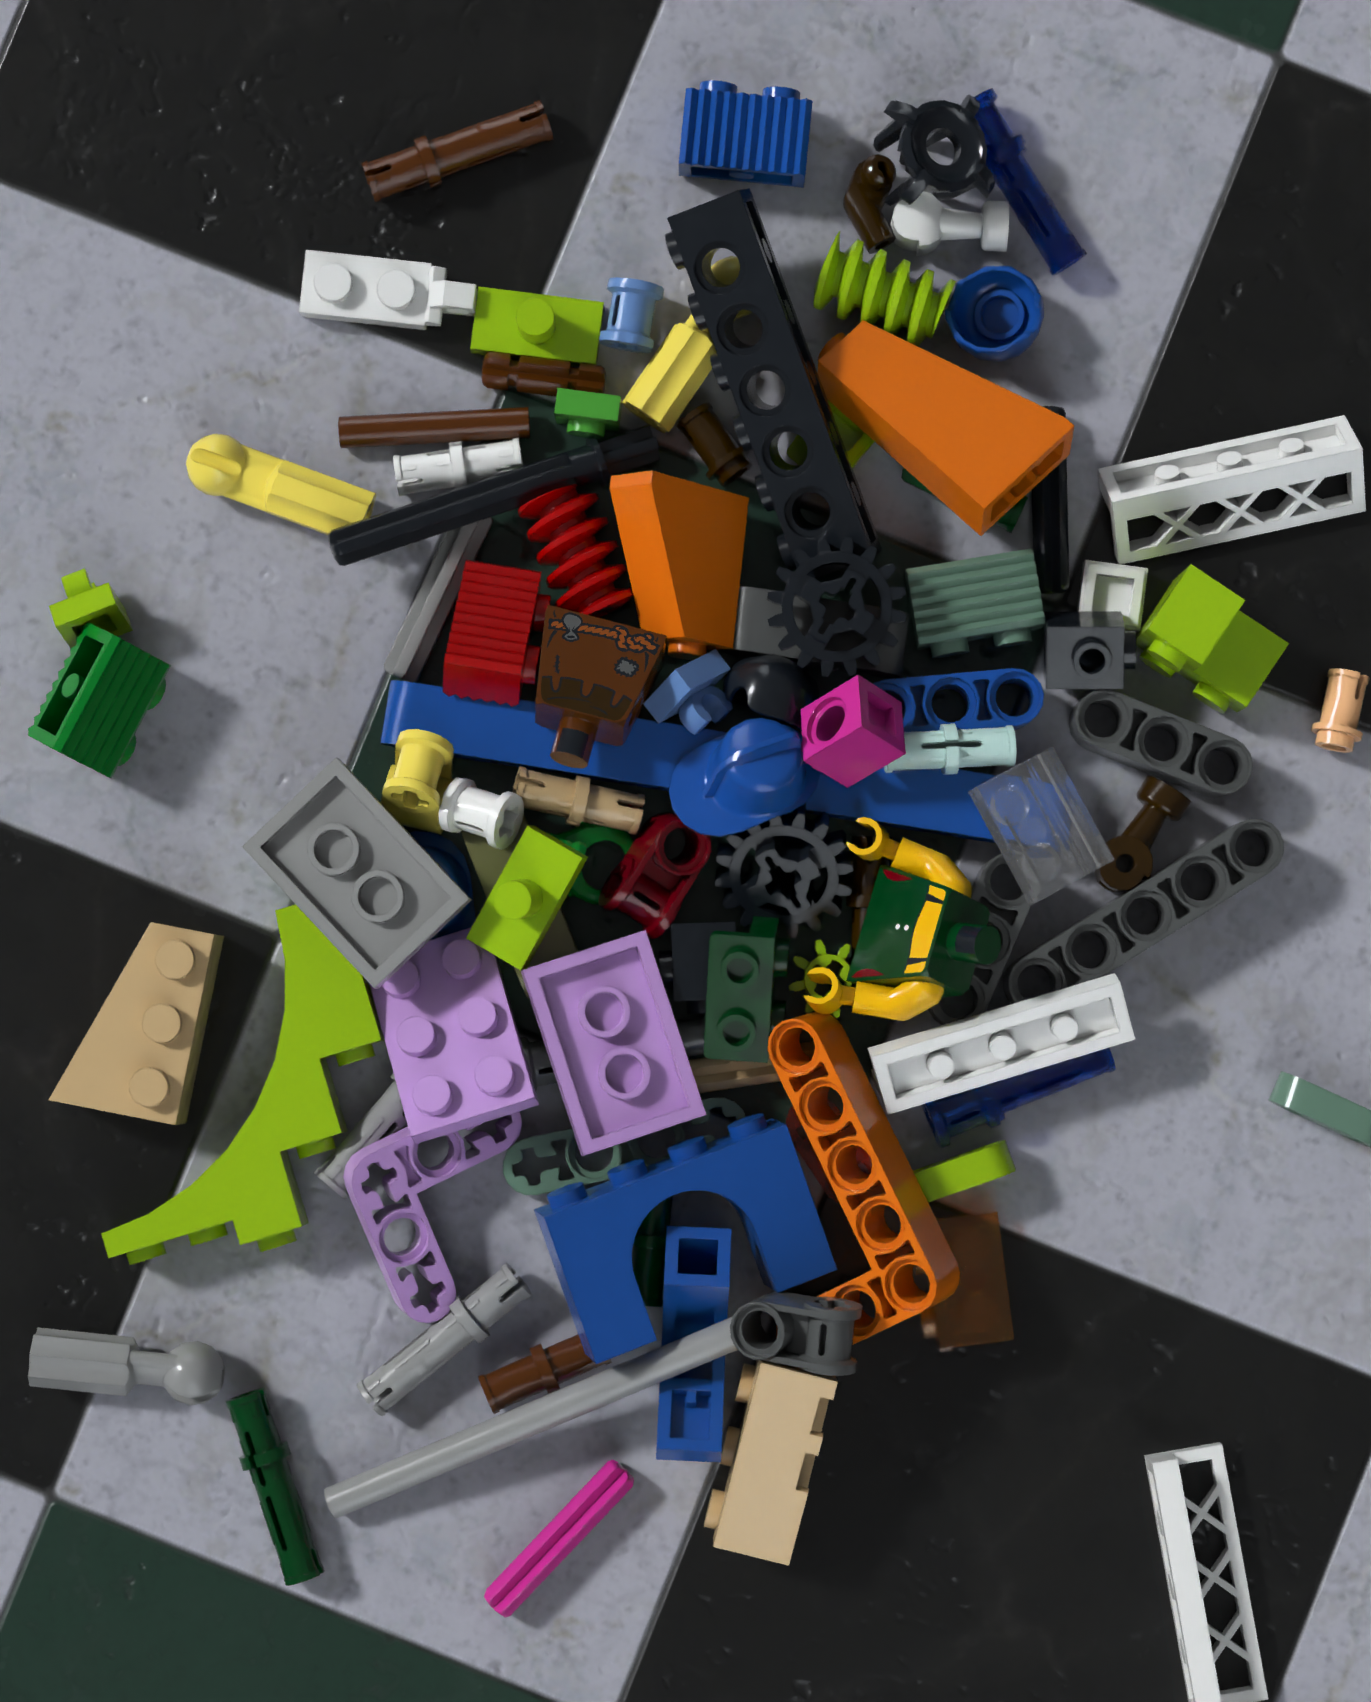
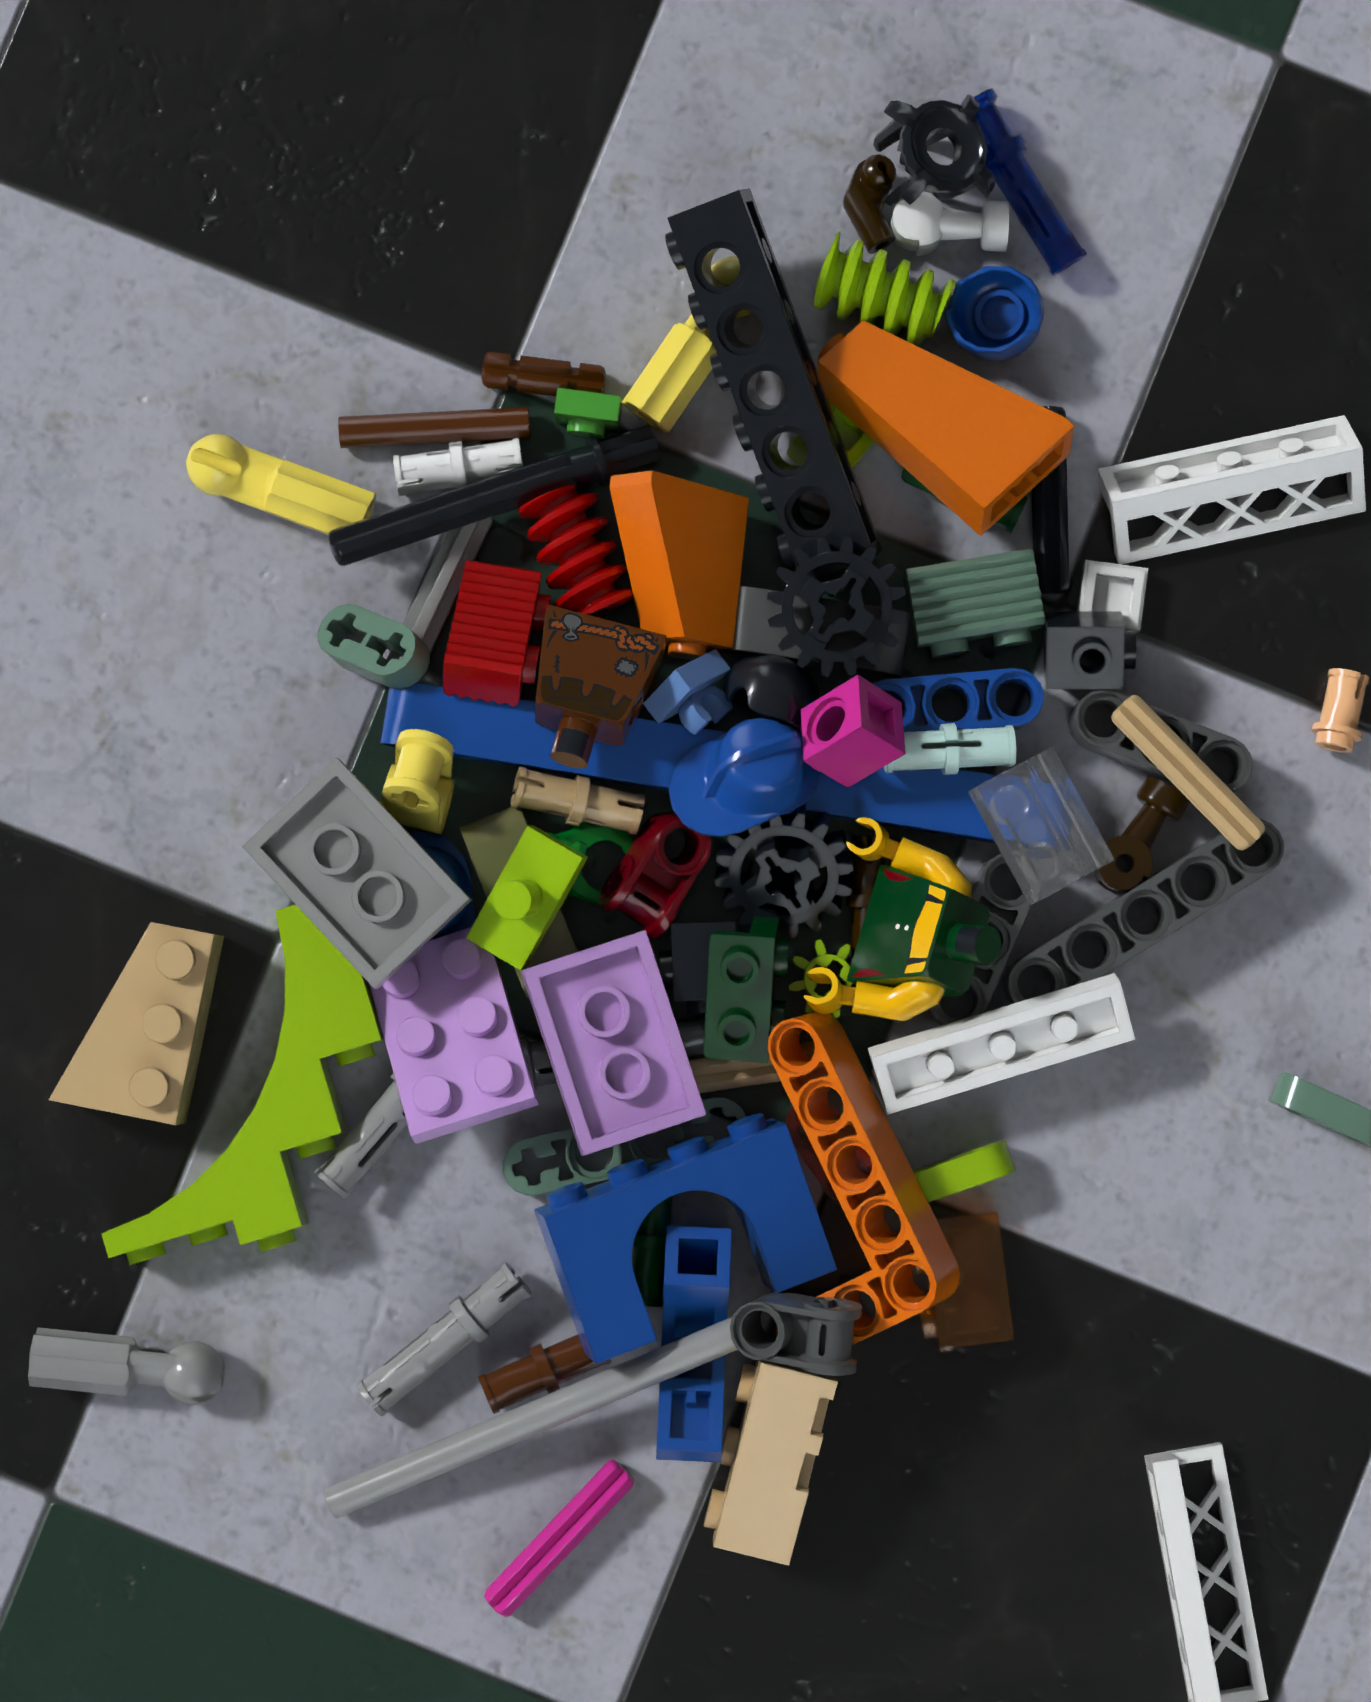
(88, 604): lime tile -> none
(100, 700): green brick -> none
(275, 1487): dark green pin -> none
(379, 634): none -> sand green beam
(381, 291): white hinge -> none
(405, 1180): lavender beam -> none
(456, 151): reddish brown pin -> none
(481, 812): white bush -> none
(537, 326): lime tile -> none
(631, 315): medium blue bush -> none
(714, 445): dark brown pin -> none
(745, 134): blue brick -> none
(988, 1103): clear blue pin -> none
(1188, 772): none -> tan axle
(1209, 641): lime brick -> none

